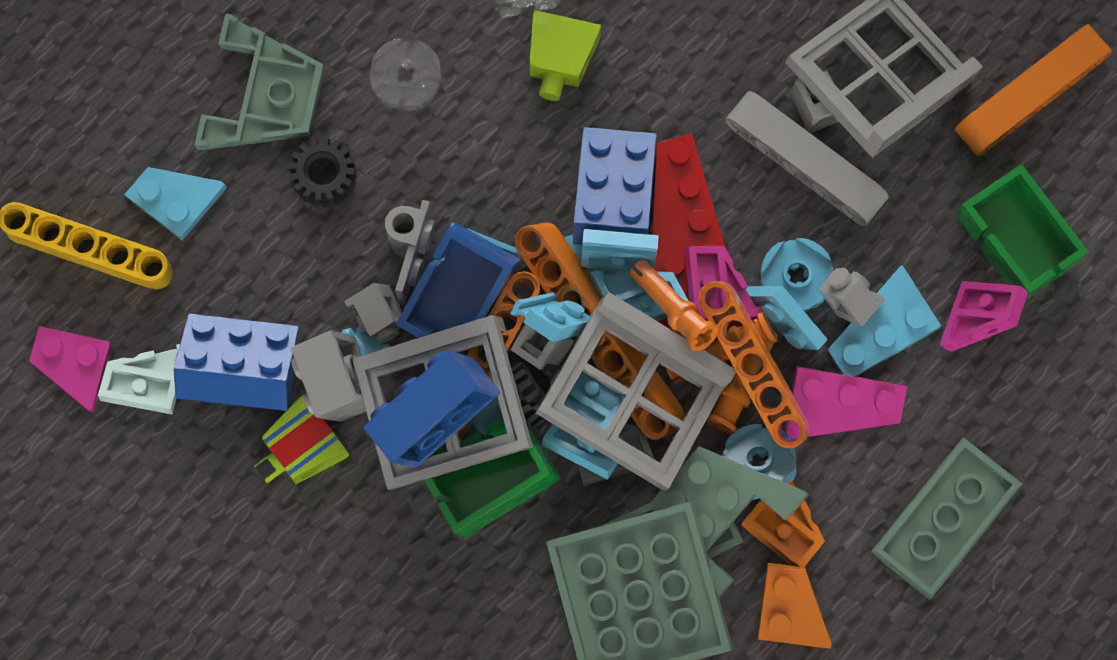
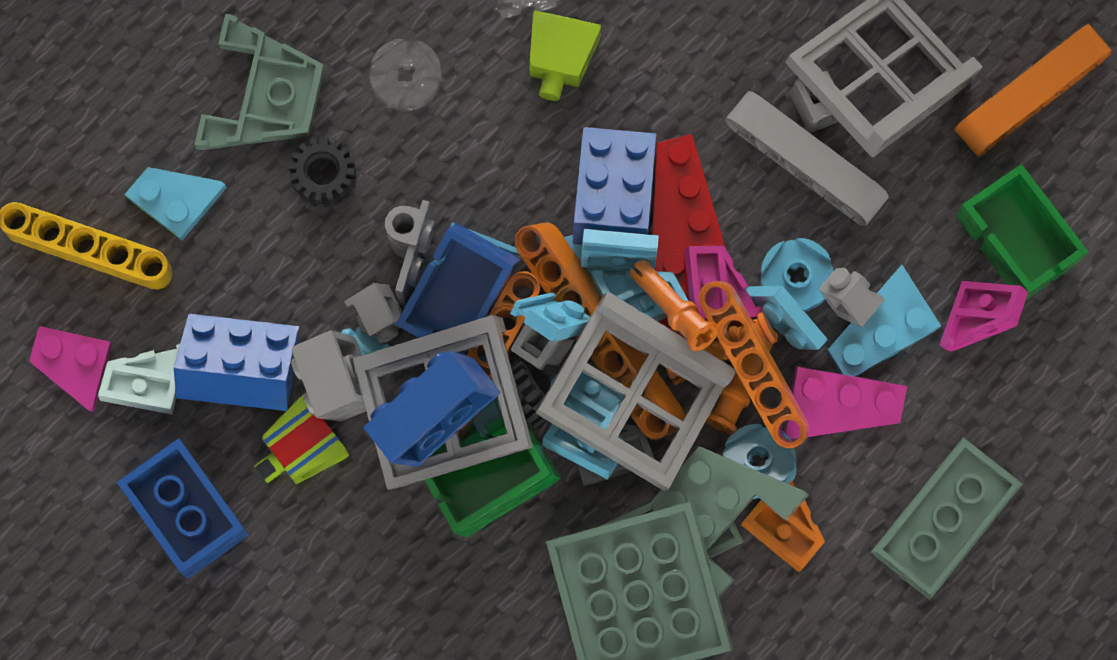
(182, 509): none -> blue brick
(791, 609): orange wing -> none

